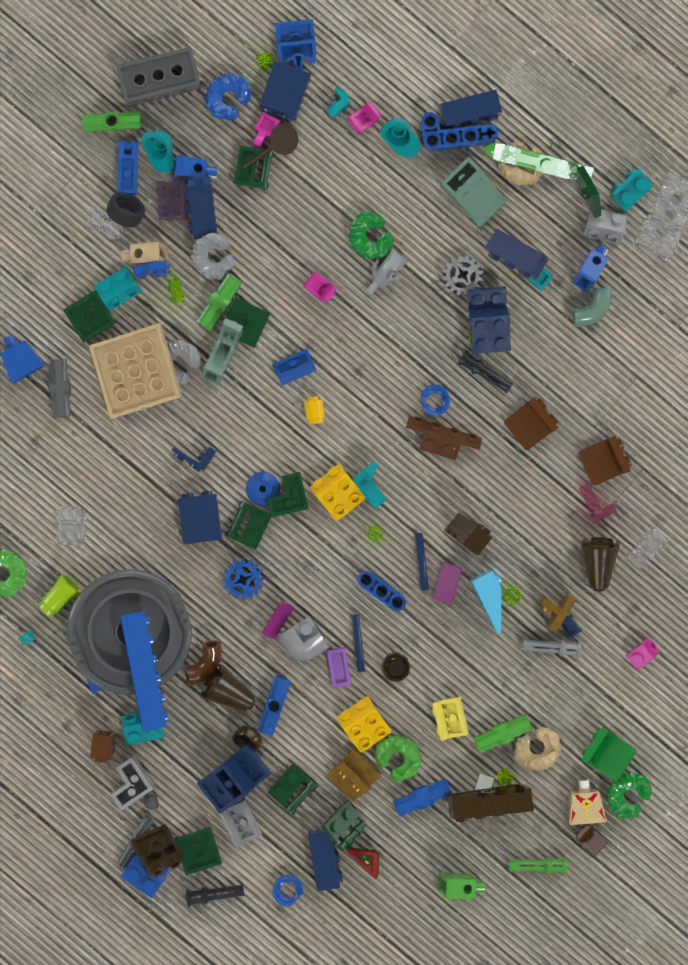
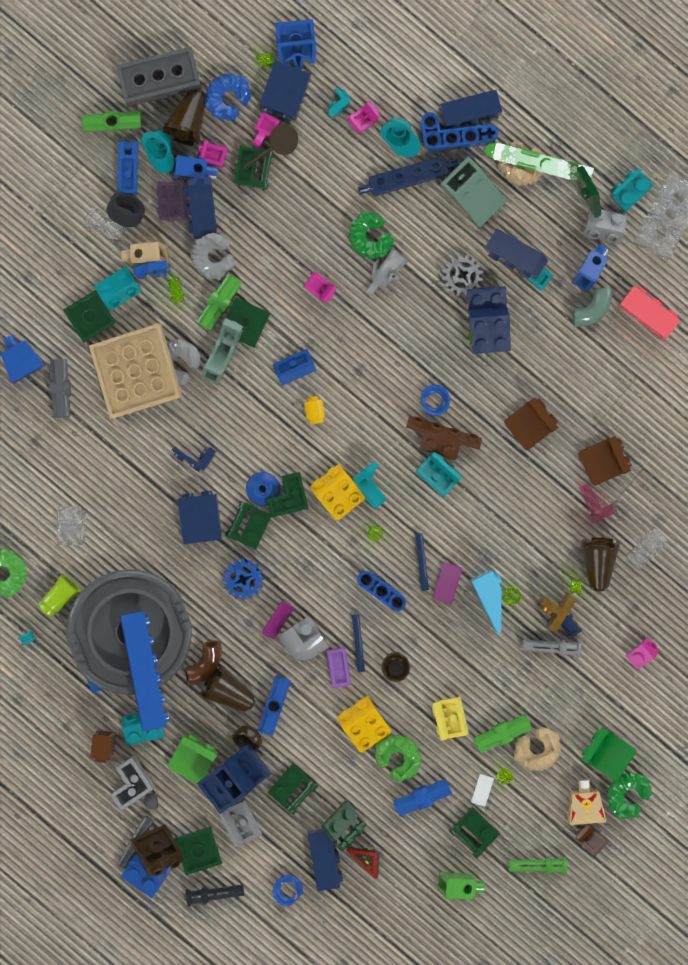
(187, 119): none -> dark brown cone
(192, 758): none -> bright green bracket
(213, 154): none -> dark pink bracket
(354, 775): pearl gold bracket -> none
(408, 176): none -> dark blue plate
(438, 474): none -> teal bracket
(469, 534): dark brown wedge -> none
(477, 367): black pin -> none
(478, 827): none -> dark green plate
(490, 802): dark brown wedge -> none
(576, 586): none -> clear neon green bush
(649, 312): none -> coral brick

